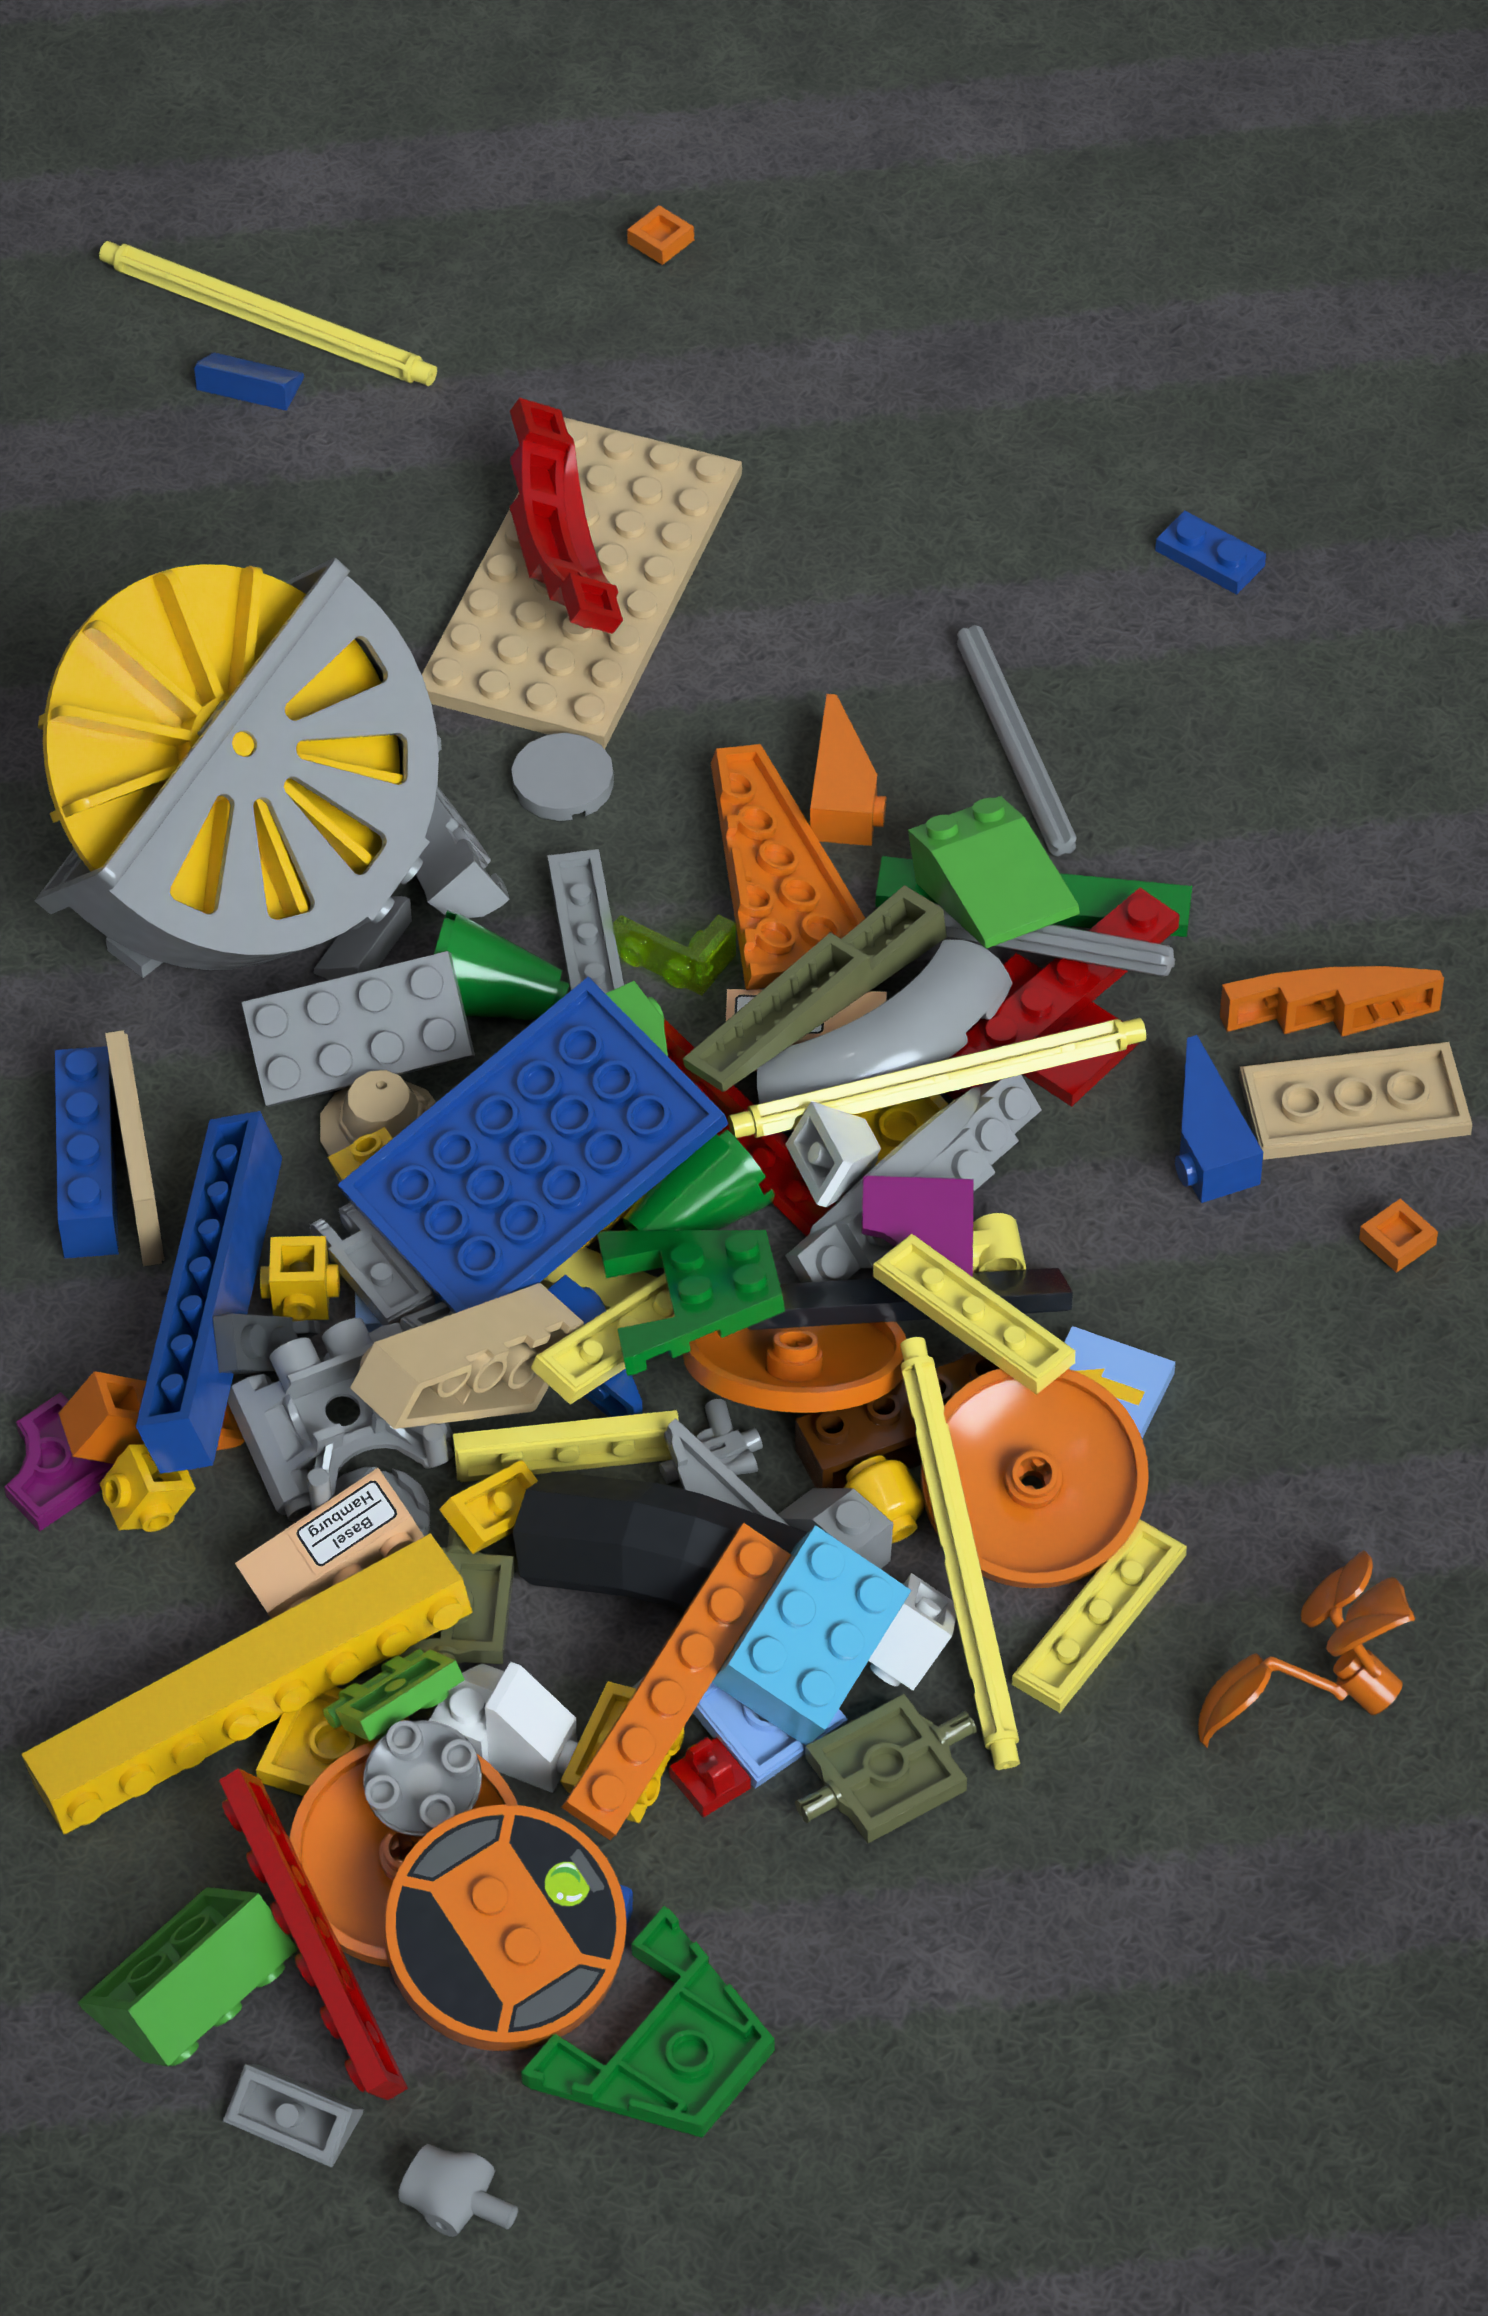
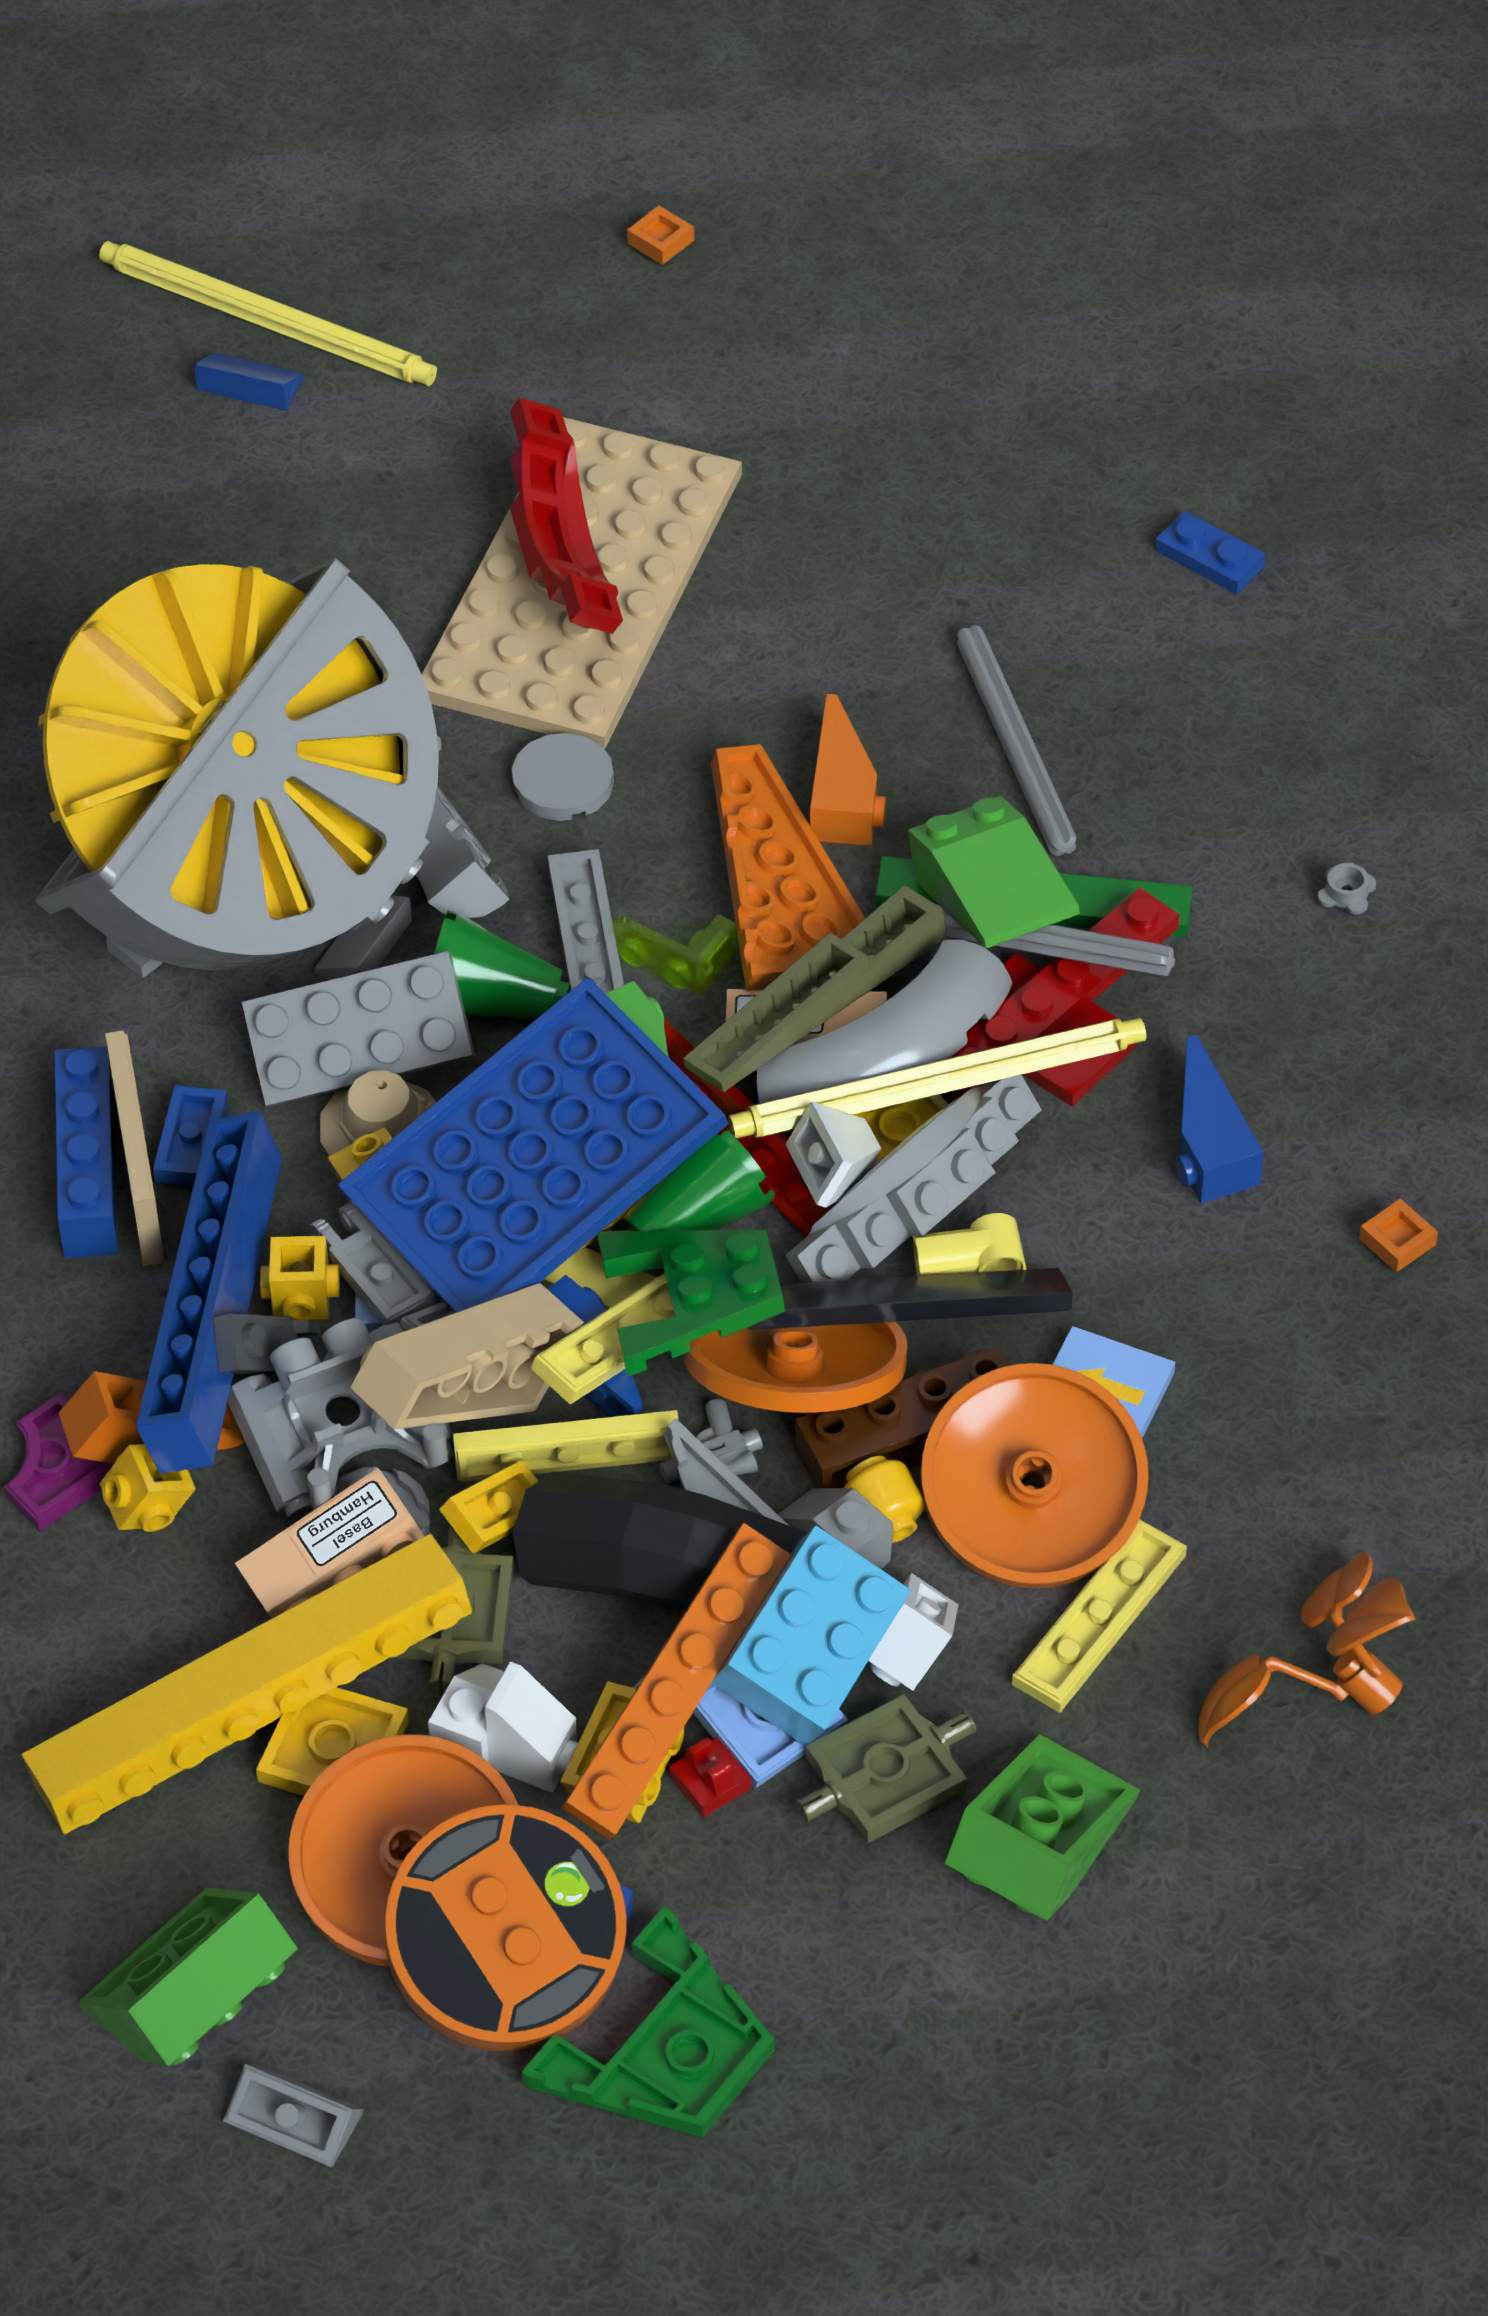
(186, 1132): none -> blue plate
(320, 1955): red plate -> none
(394, 1694): bright green plate -> none
(421, 1776): light grey dish -> none
(451, 2189): light grey piece -> none
(930, 1208): magenta tile -> none
(960, 1554): light yellow piece -> none
(974, 1313): light yellow tile -> none
(1039, 1826): none -> bright green slope
(1349, 877): none -> light grey plate
(1349, 996): orange slope -> none
(1355, 1100): tan tile -> none

